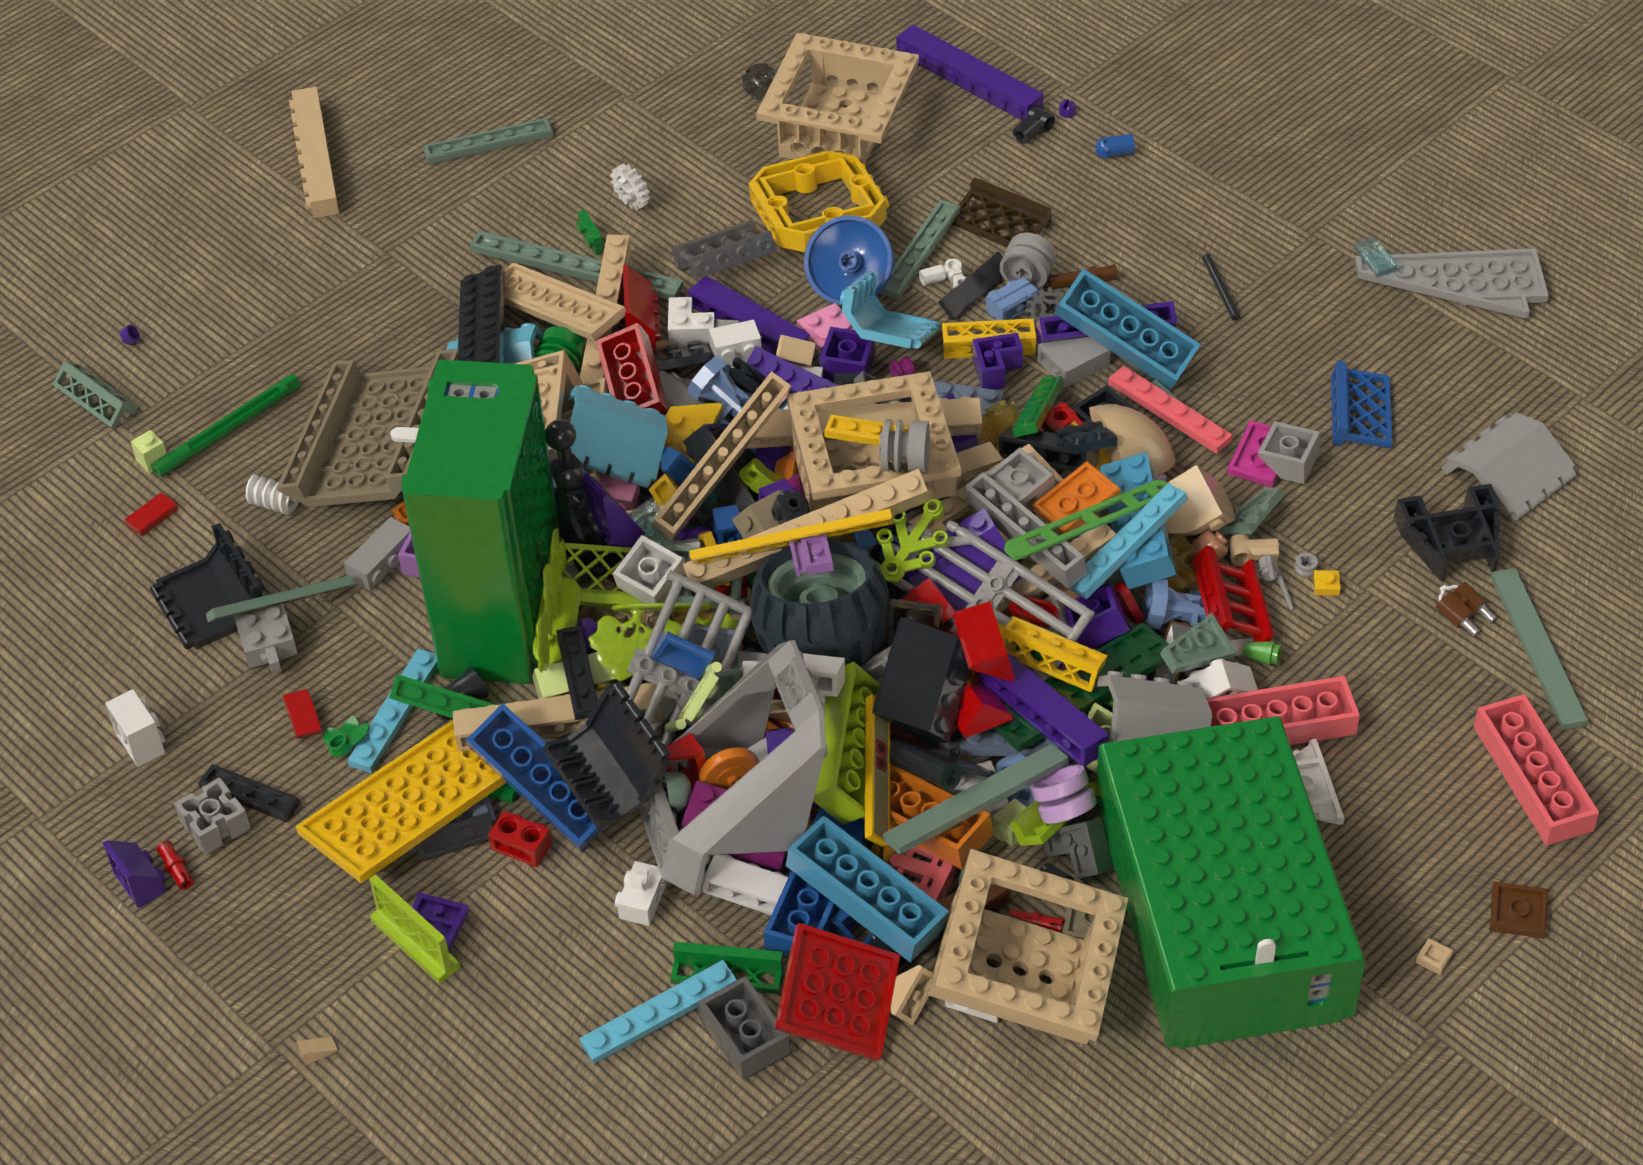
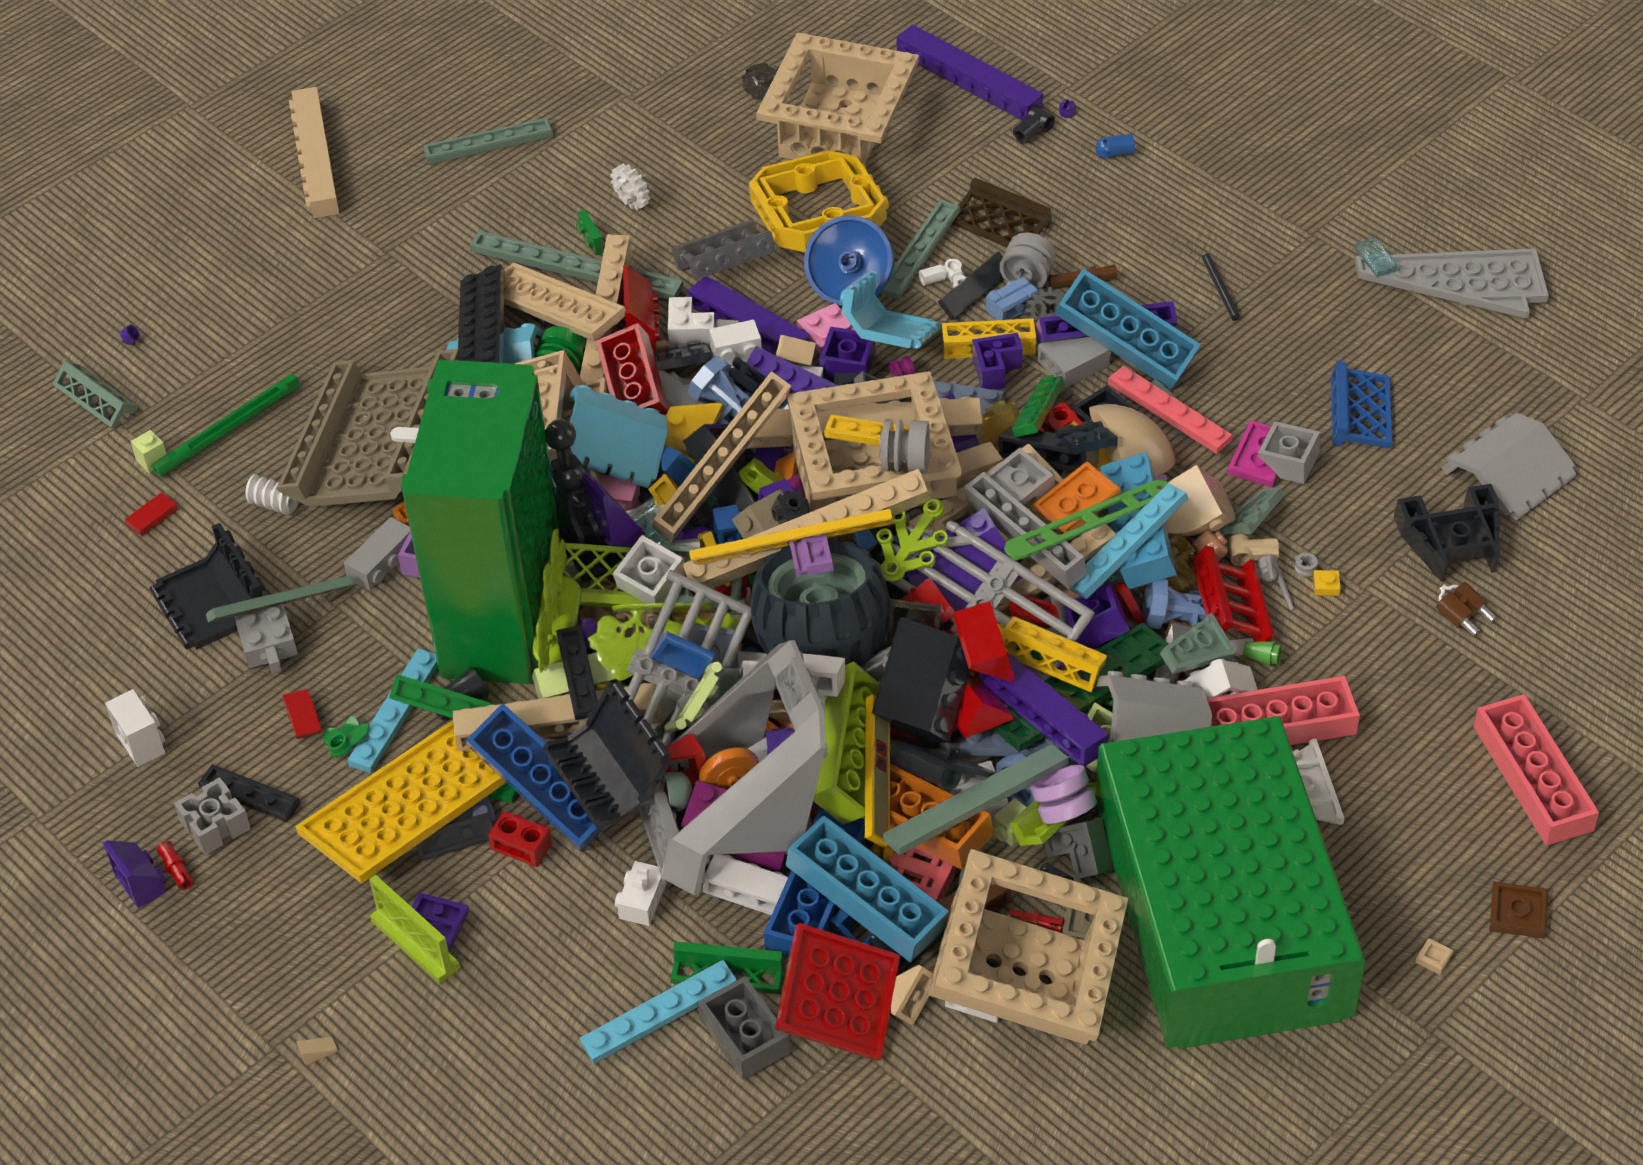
(1539, 649): sand green tile -> none

